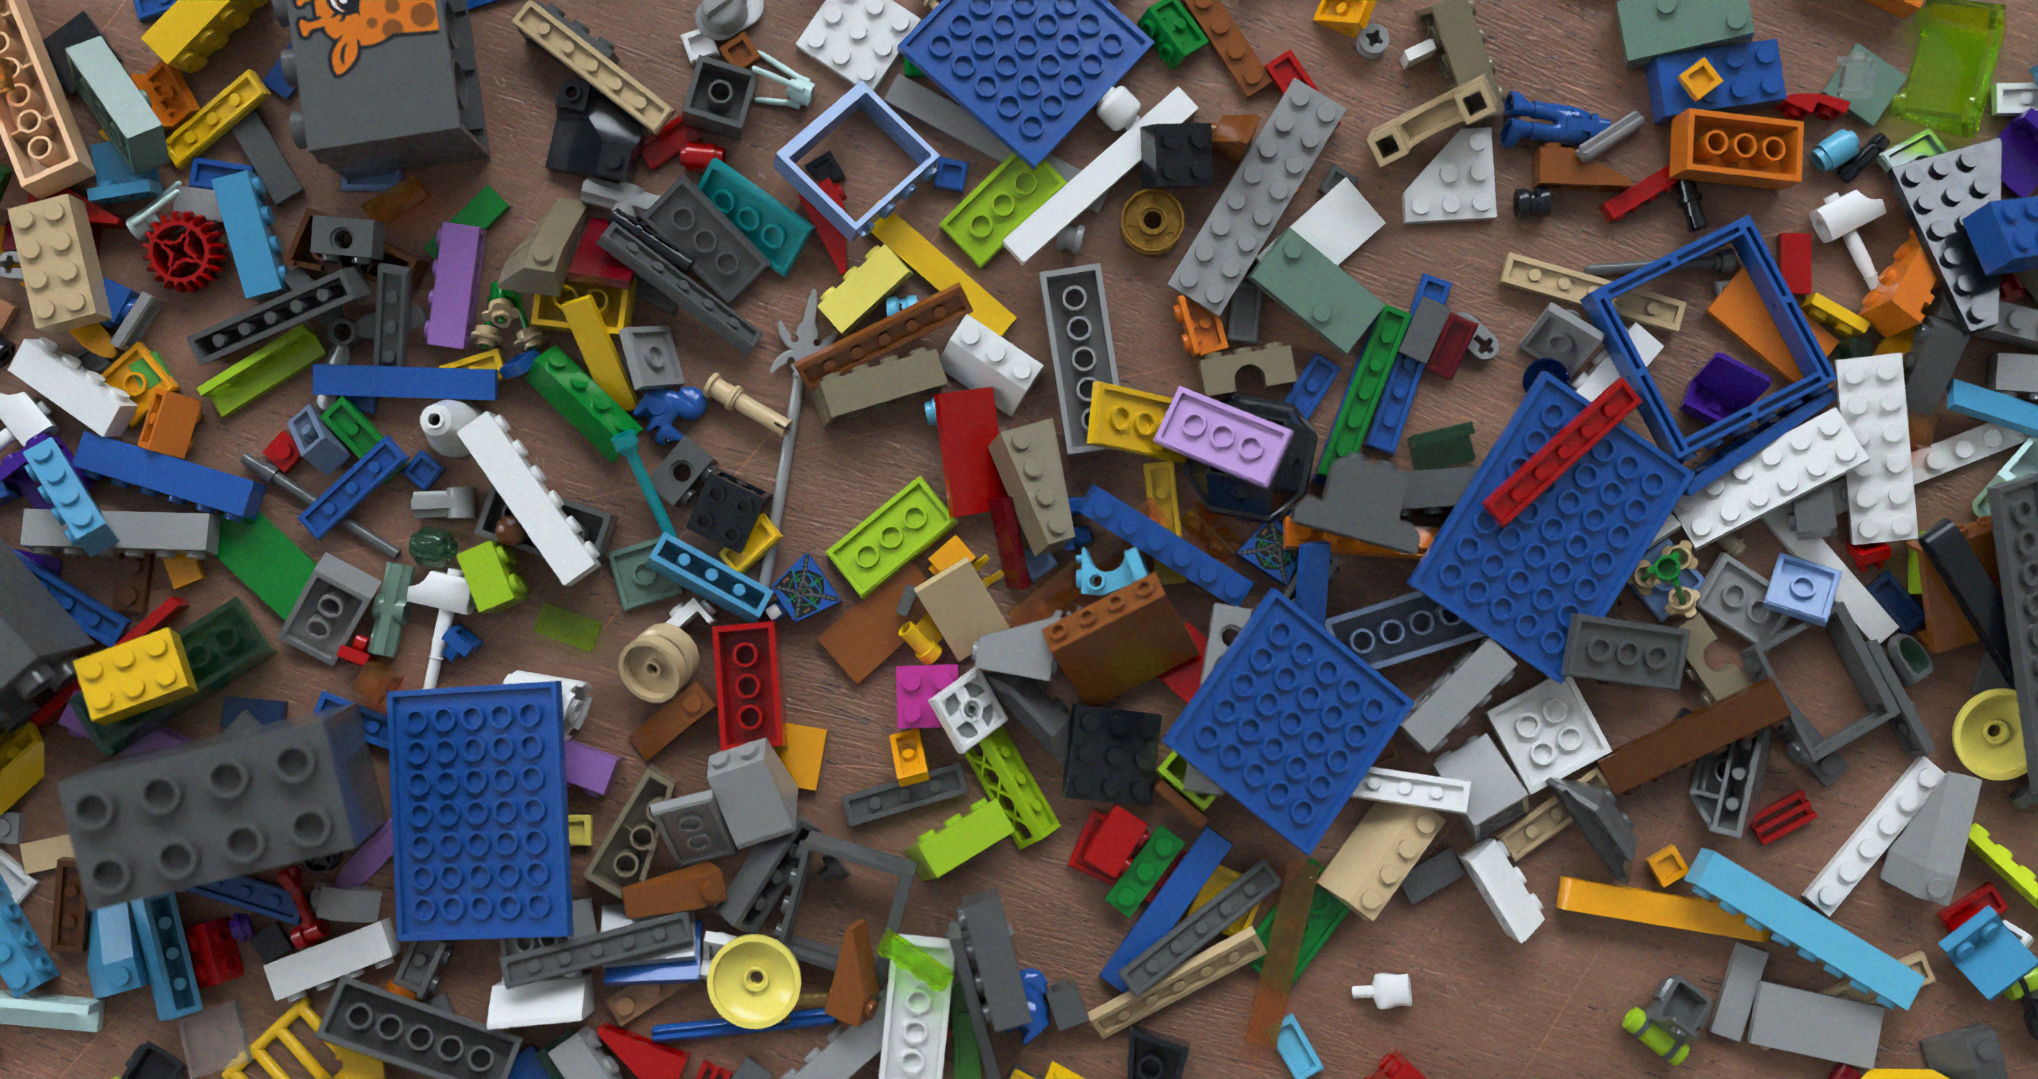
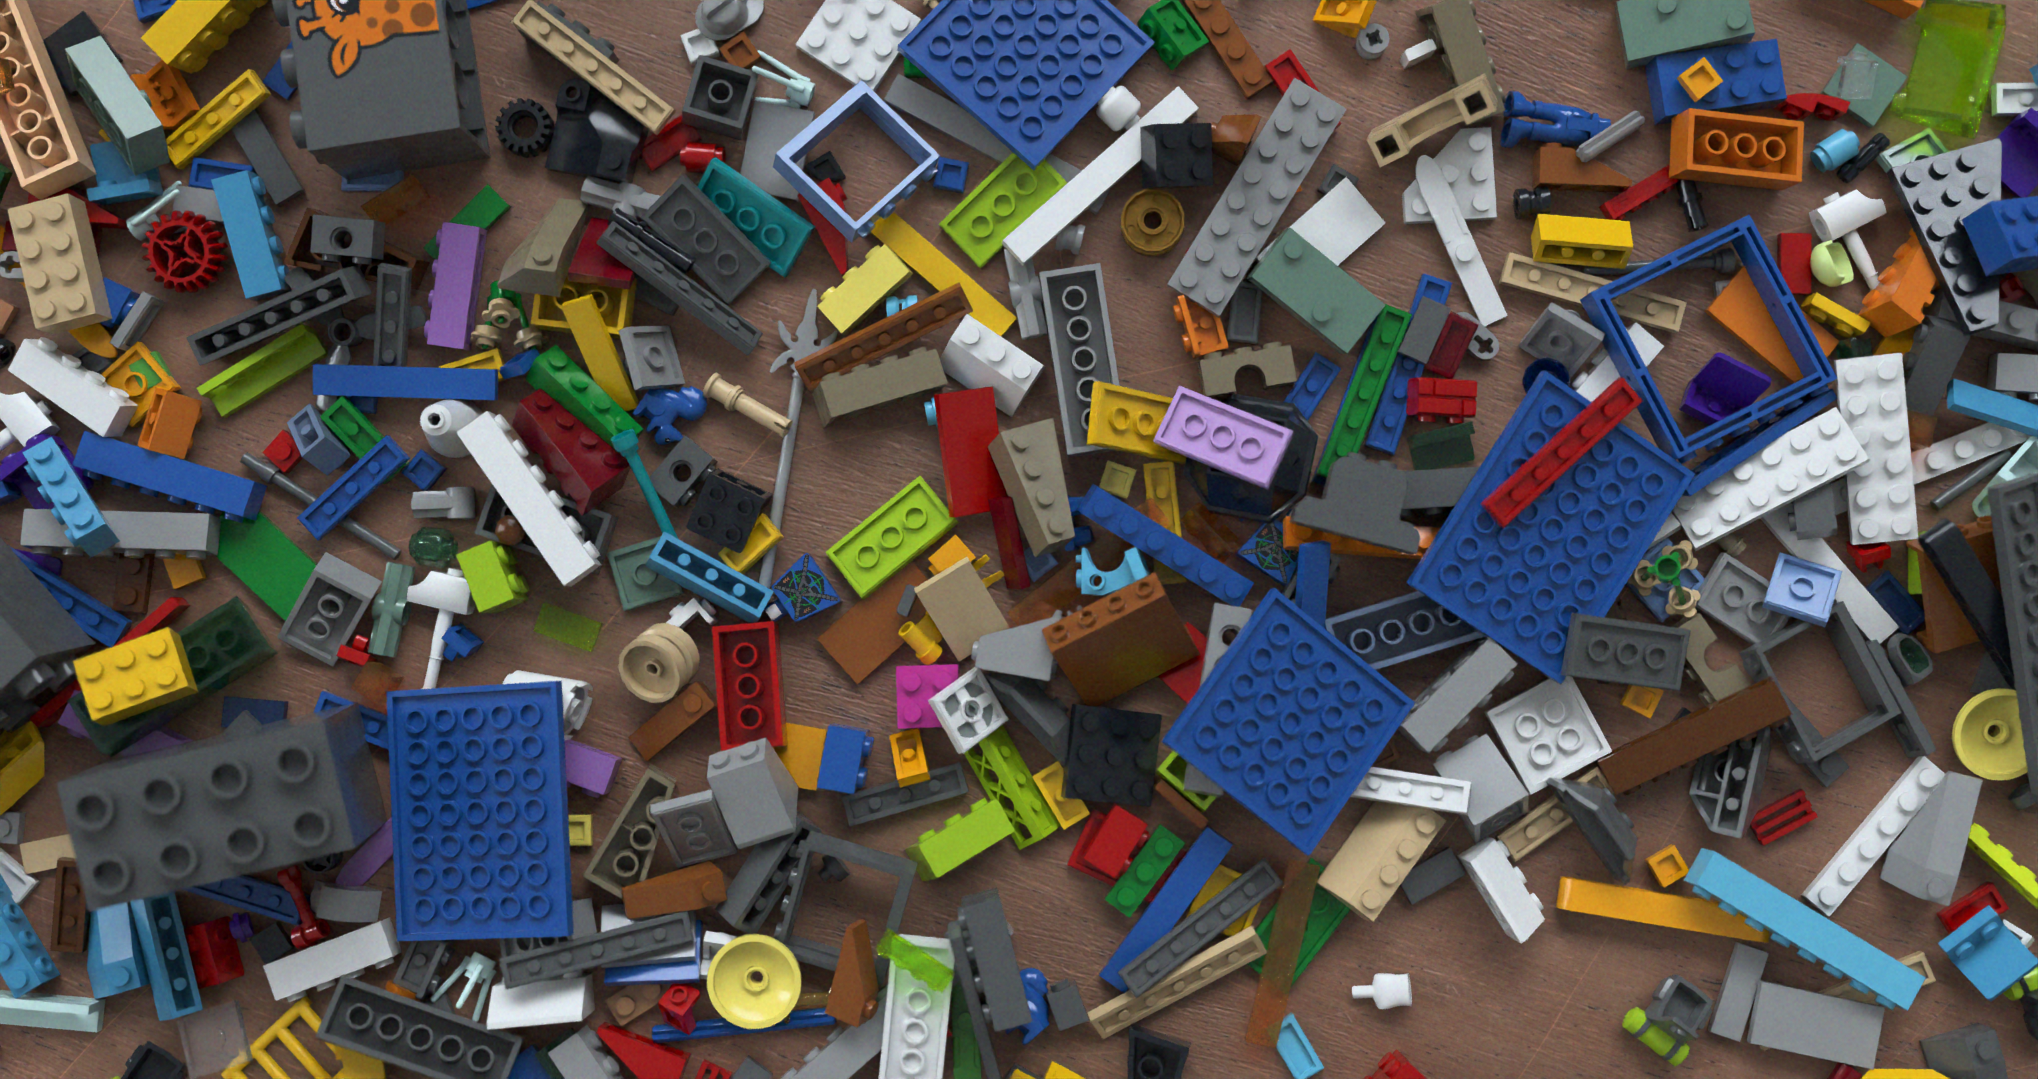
(478, 968): none -> light aqua plant
(520, 110): none -> black tyre
(570, 450): none -> dark red wedge
(677, 1006): none -> red bracket
(768, 132): none -> light grey tile
(844, 758): none -> blue brick
(1026, 297): none -> light grey piece
(1066, 810): none -> yellow plate
(1117, 479): none -> light yellow tile
(1441, 398): none -> red brick
(1458, 241): none -> white piece
(1581, 241): none -> yellow brick
(1642, 699): none -> light orange plate
(1831, 264): none -> yellowish green hair
(1970, 479): none -> dark grey bar

